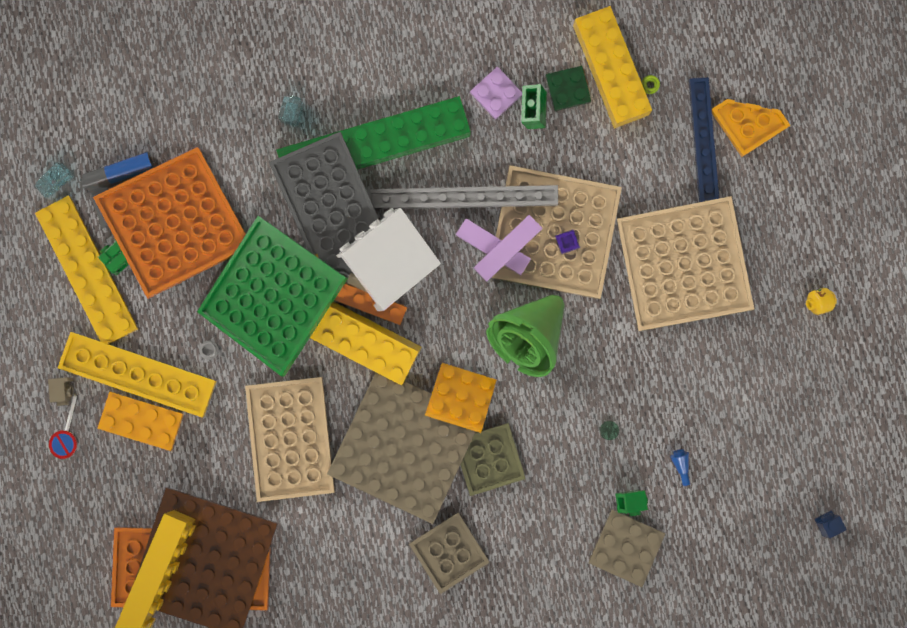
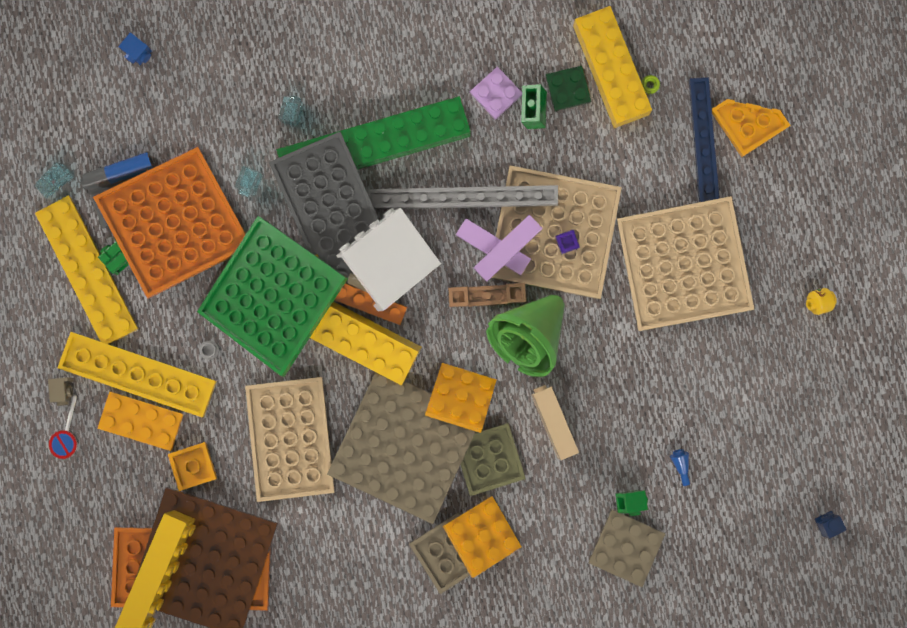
(135, 49): none -> blue brick
(192, 466): none -> light orange plate
(248, 182): none -> clear light blue brick
(482, 536): none -> light orange plate
(487, 295): none -> medium nougat slope
(554, 422): none -> tan brick
(609, 430): clear green tile -> none

